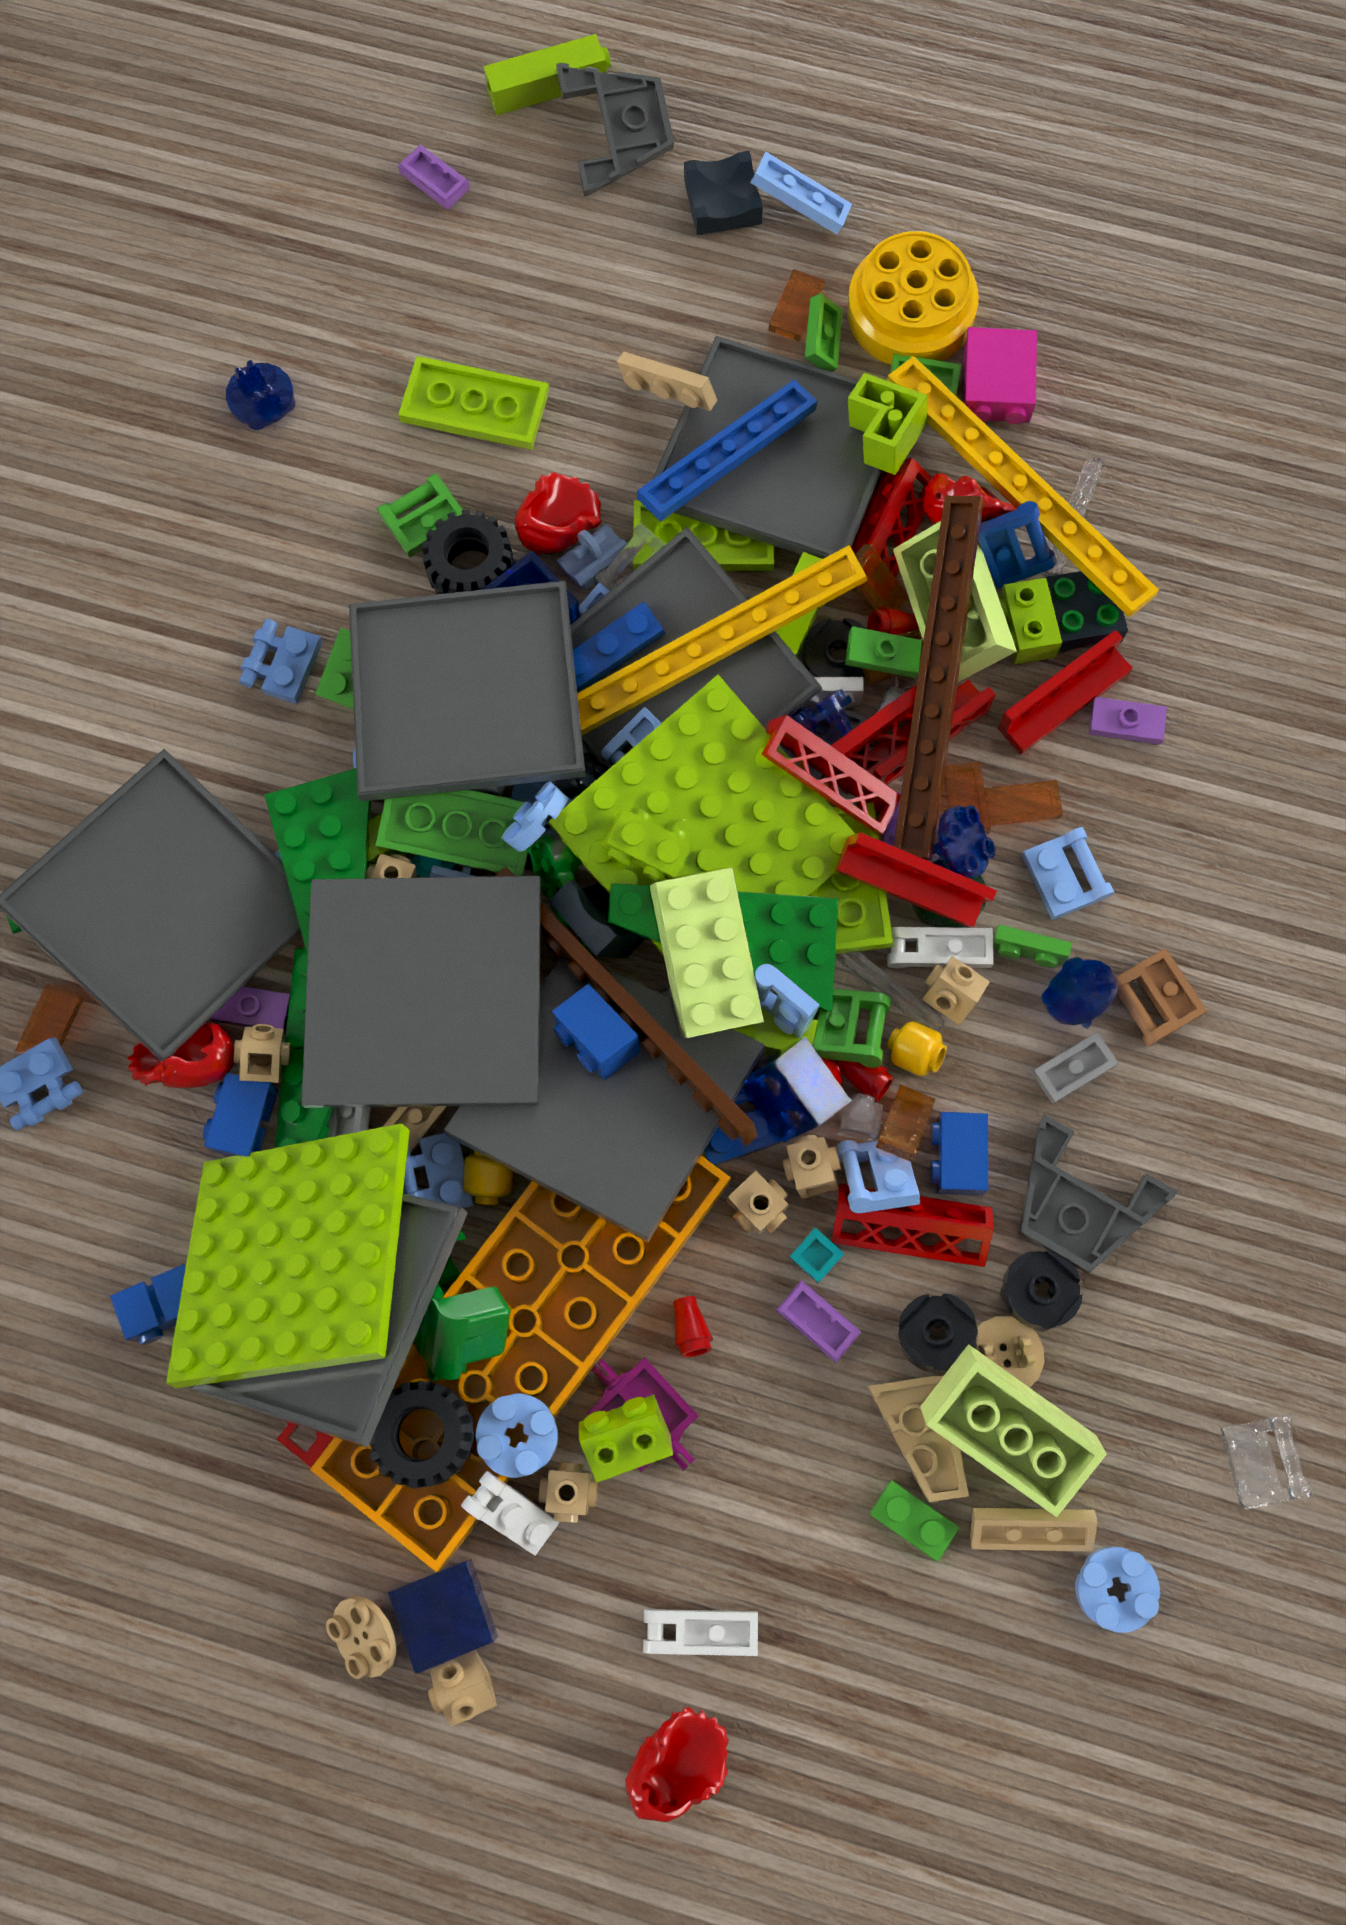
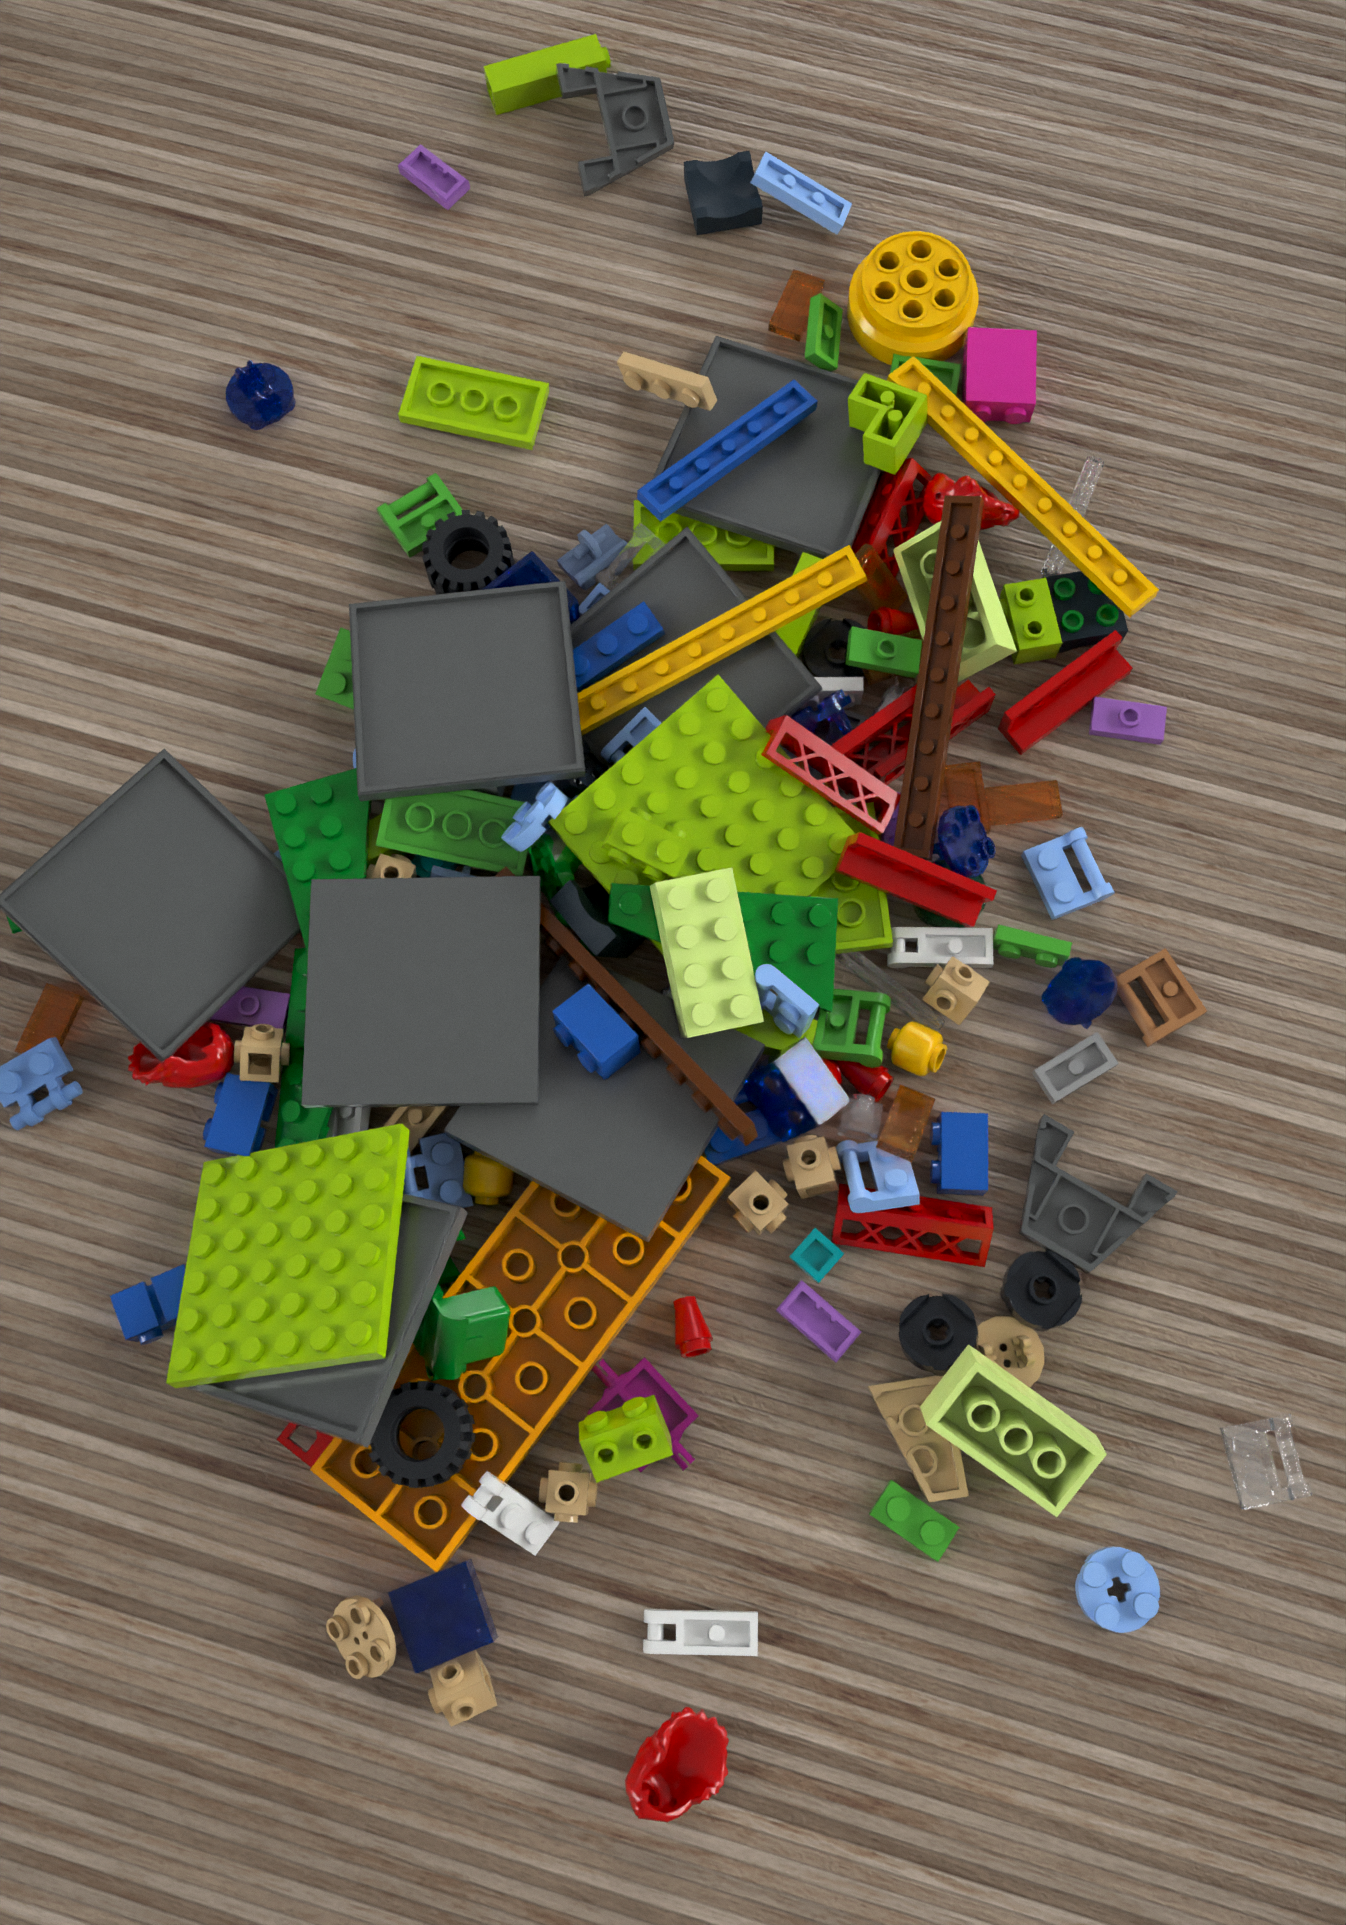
(291, 663): medium blue plate -> none
(526, 1457): light blue plate -> none
(556, 513): red piece -> none
(1003, 548): blue plate -> none
(1033, 1529): tan plate -> none

